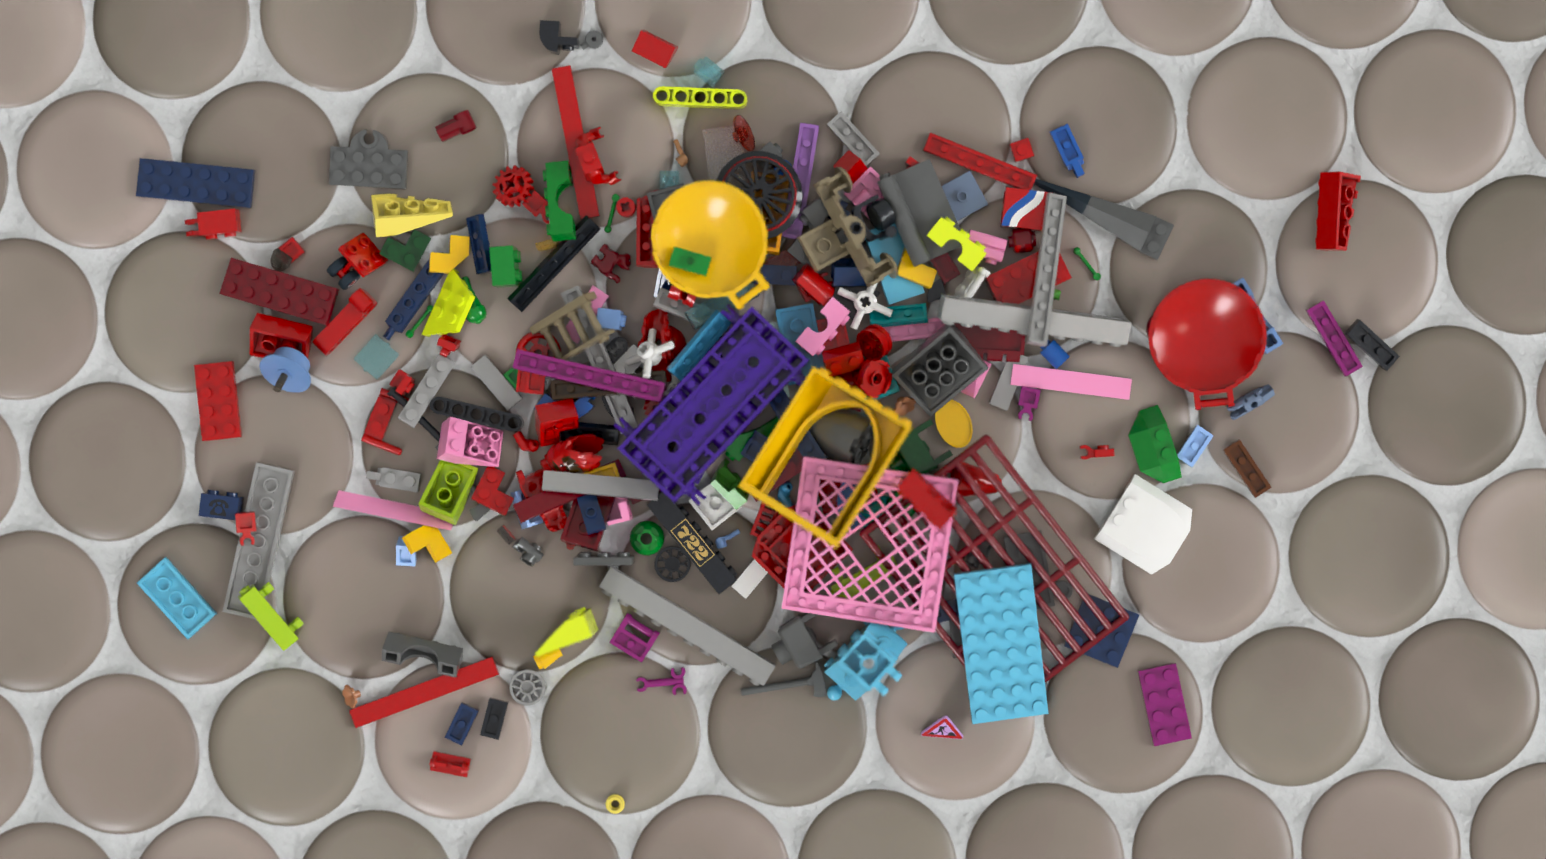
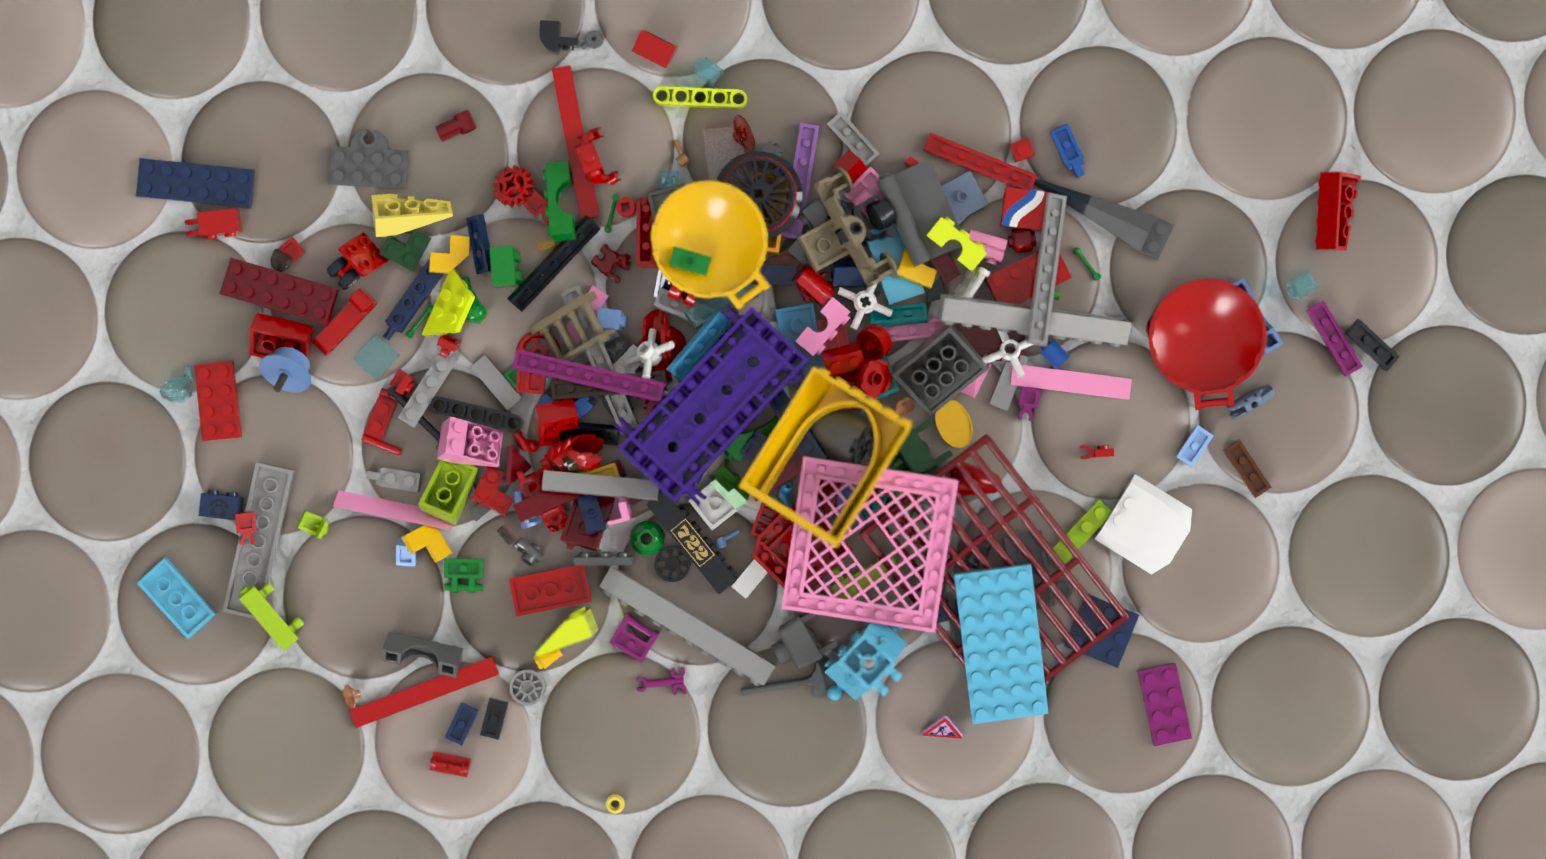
(179, 388): none -> clear light blue hat
(313, 524): none -> lime bracket
(463, 568): none -> green plate
(515, 463): none -> dark red slope
(550, 590): none -> red plate
(926, 499): red wedge -> none
(1010, 357): none -> white bar
(1083, 529): none -> lime plate
(1154, 446): green wedge -> none
(1302, 286): none -> clear light blue brick

